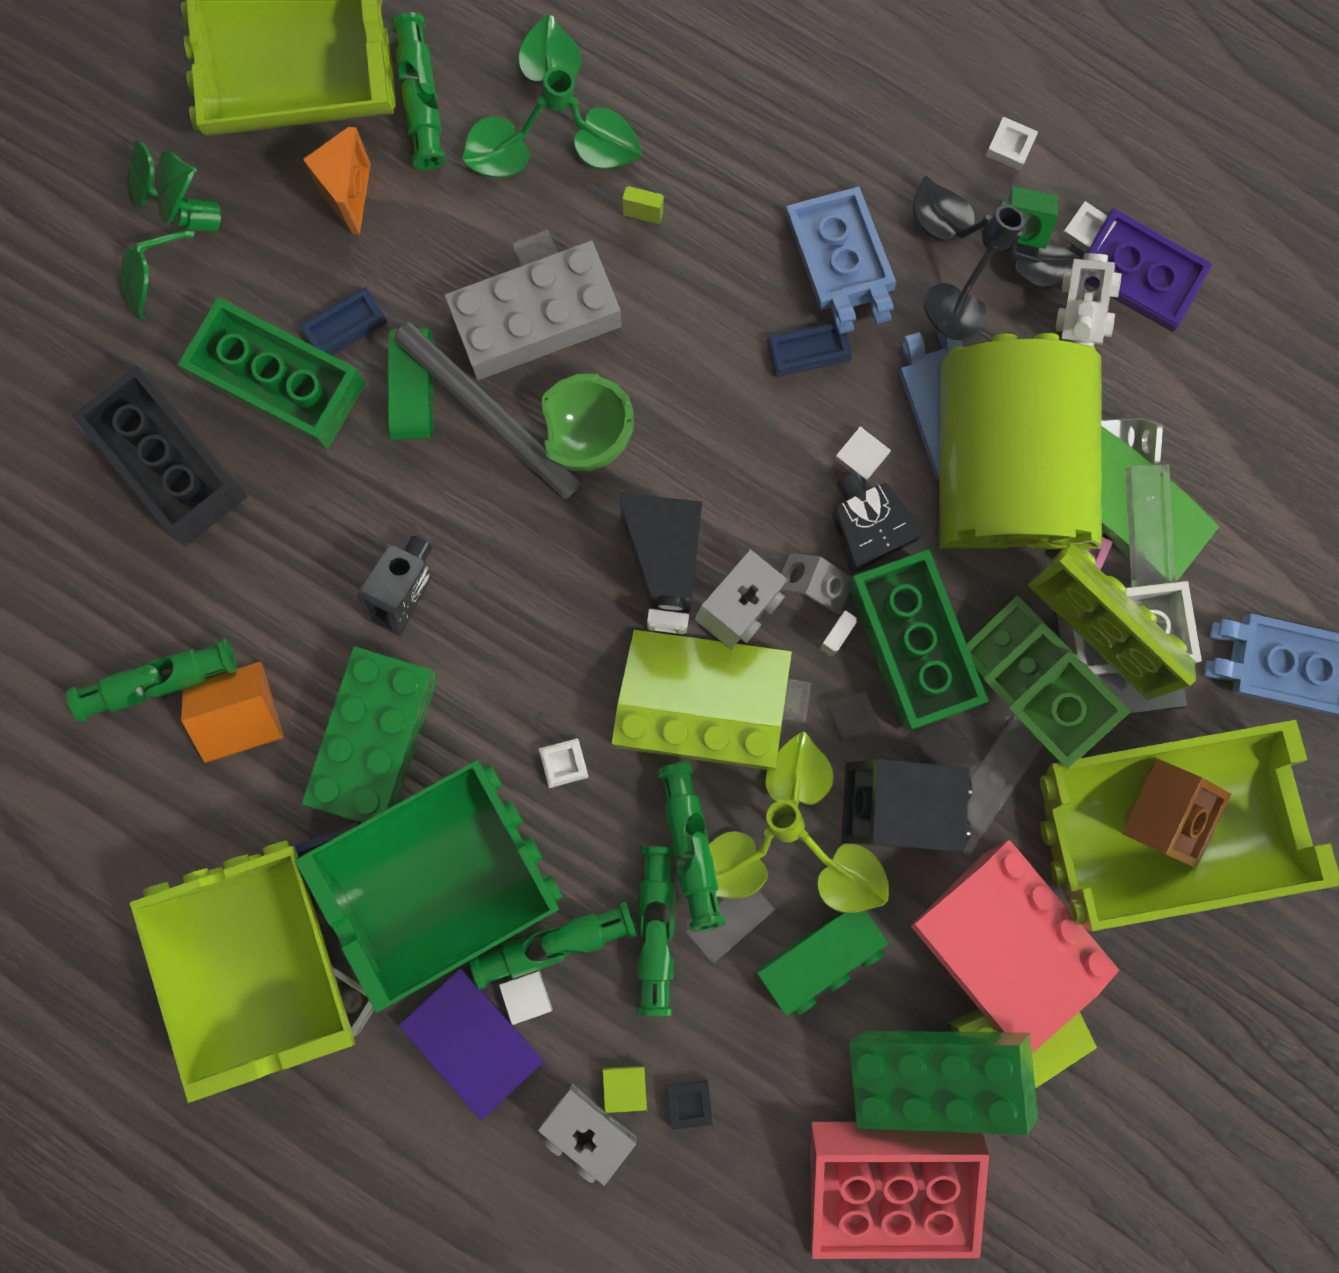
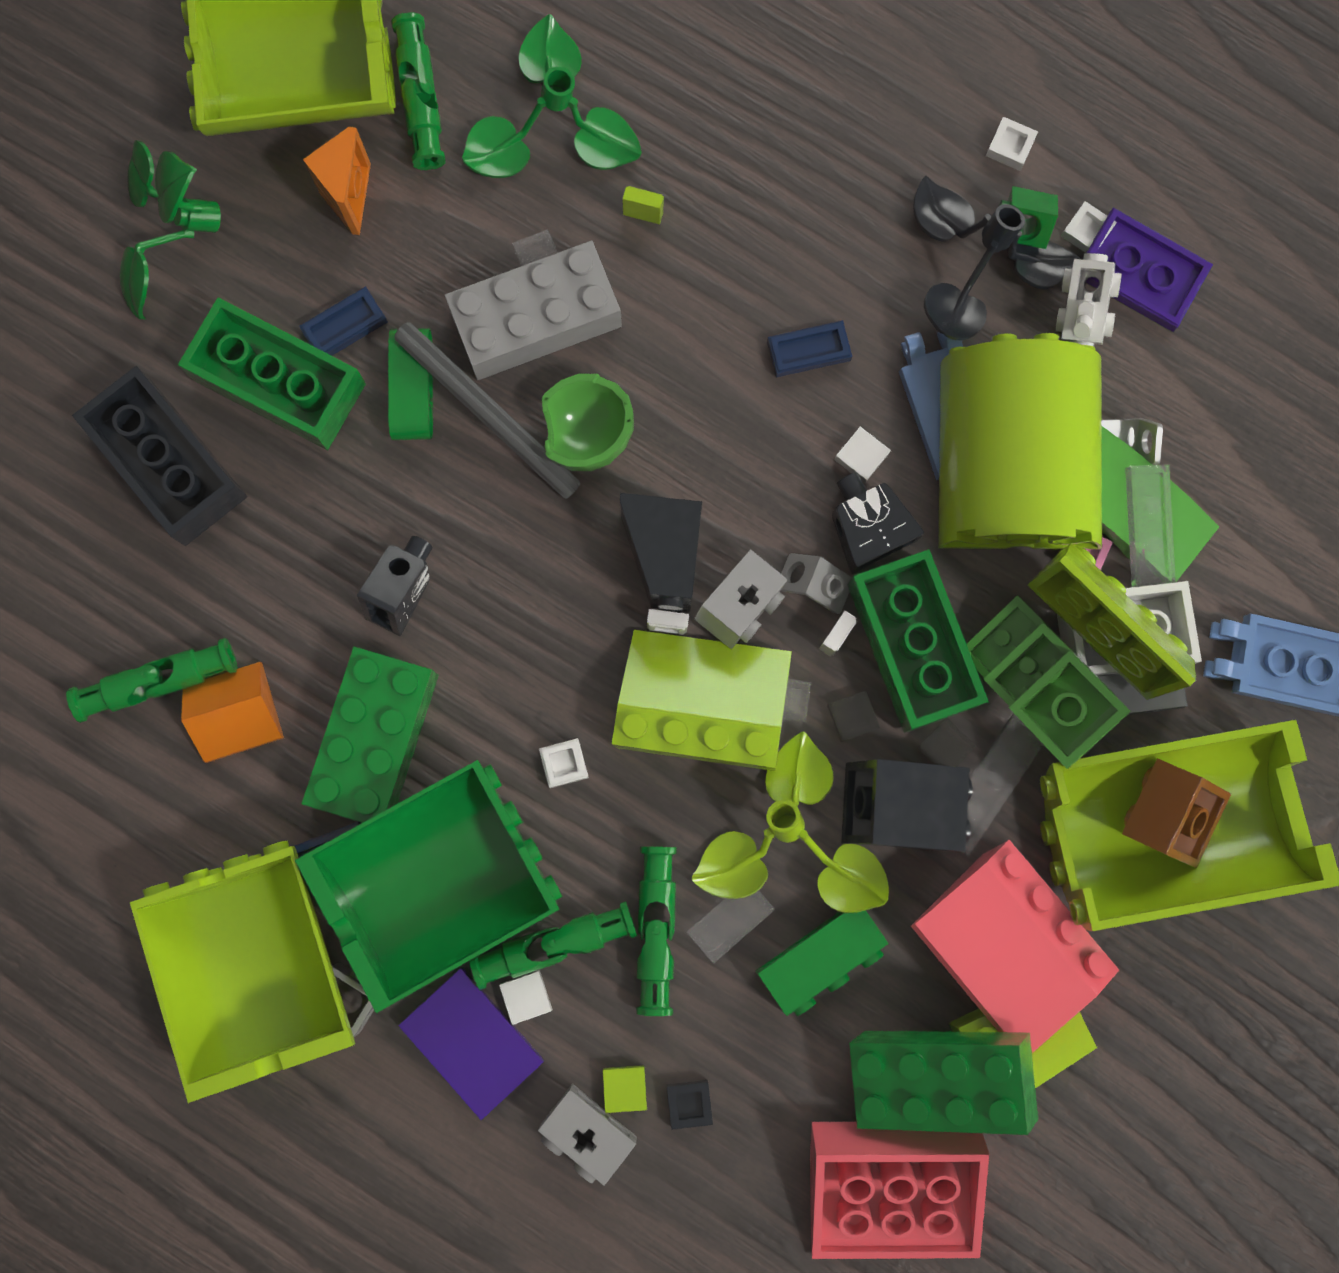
(695, 875): green piece -> none
(843, 256): medium blue tile -> none

